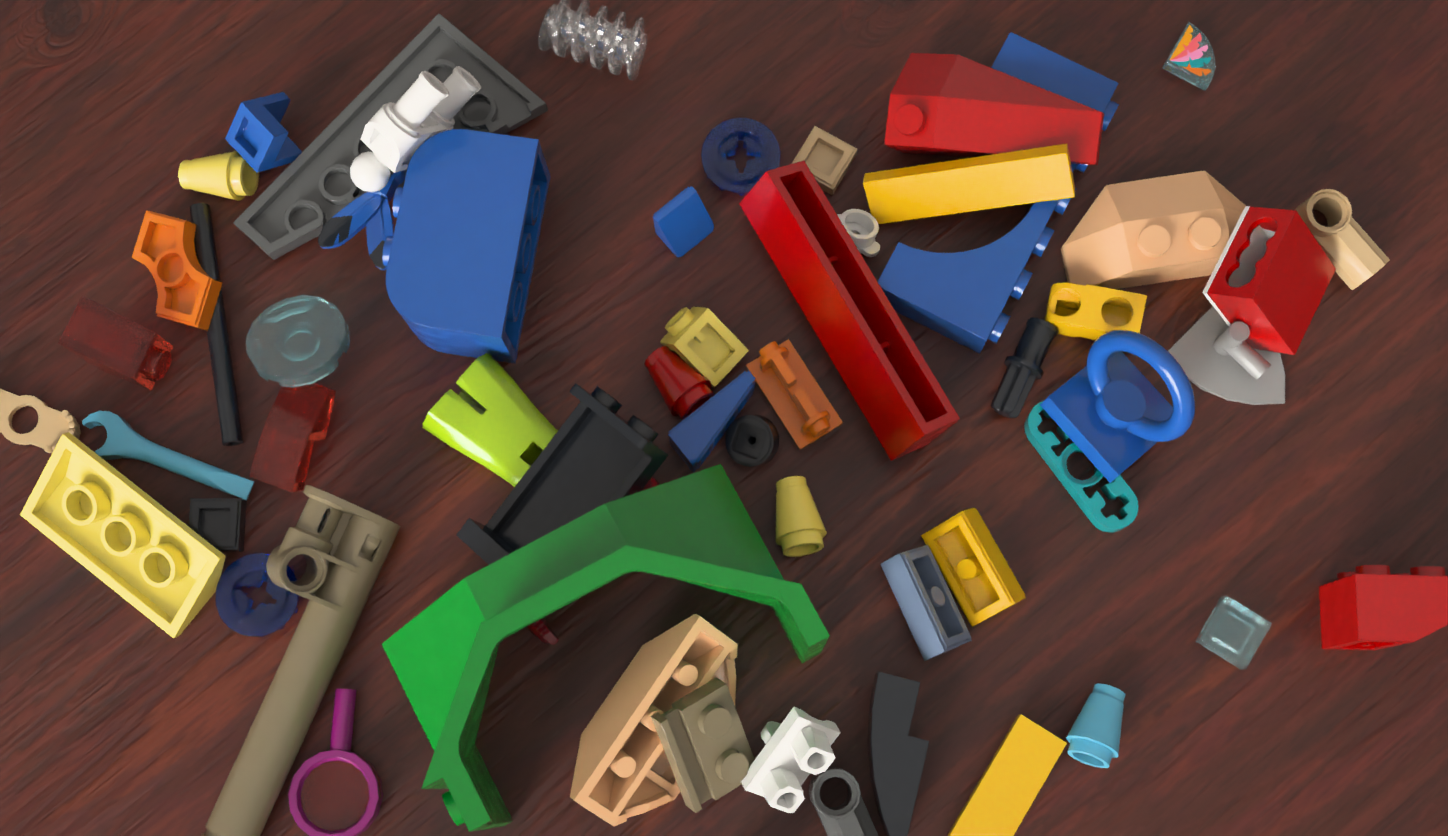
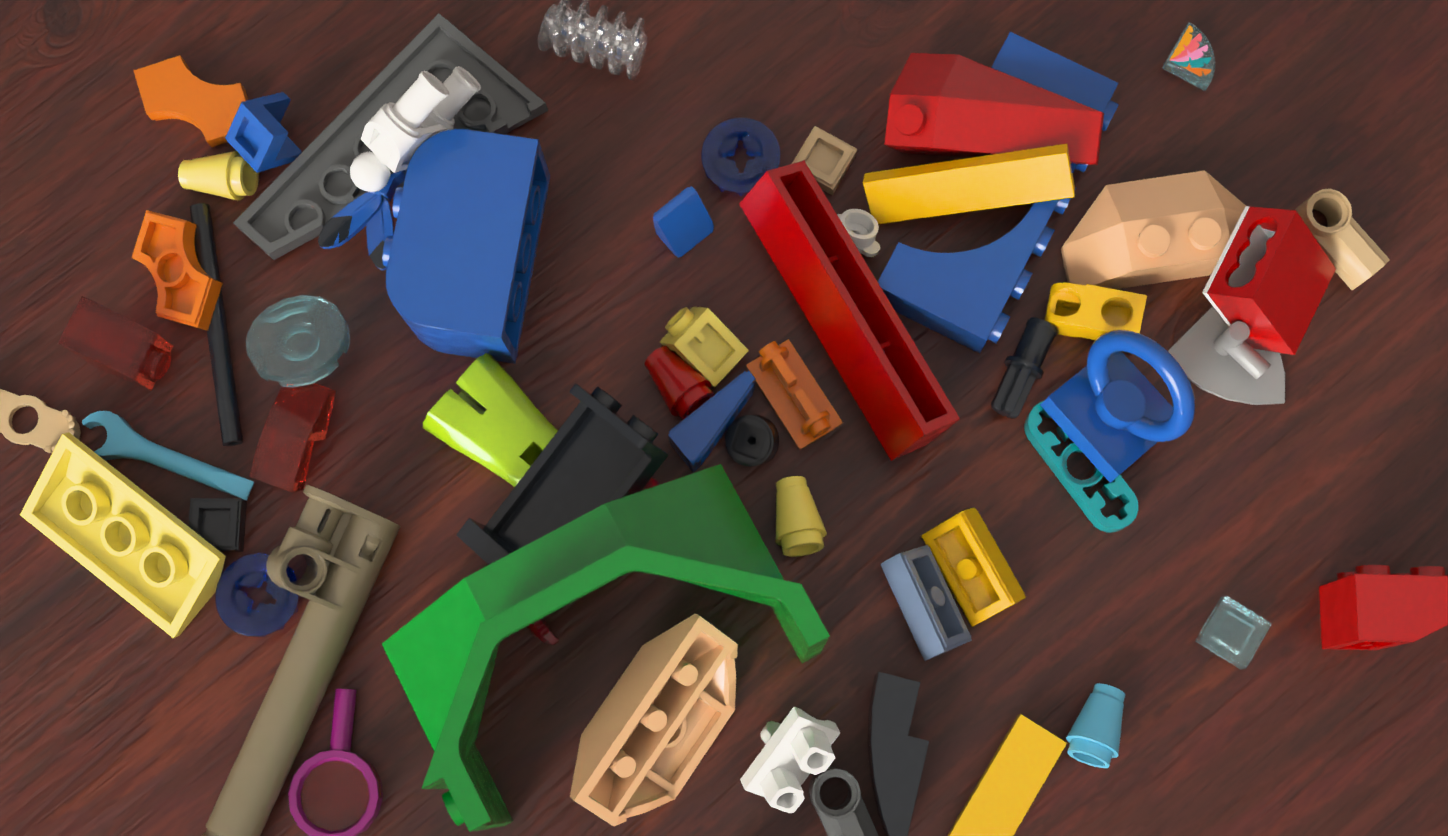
(175, 93): none -> orange tile
(705, 744): dark tan plate -> none

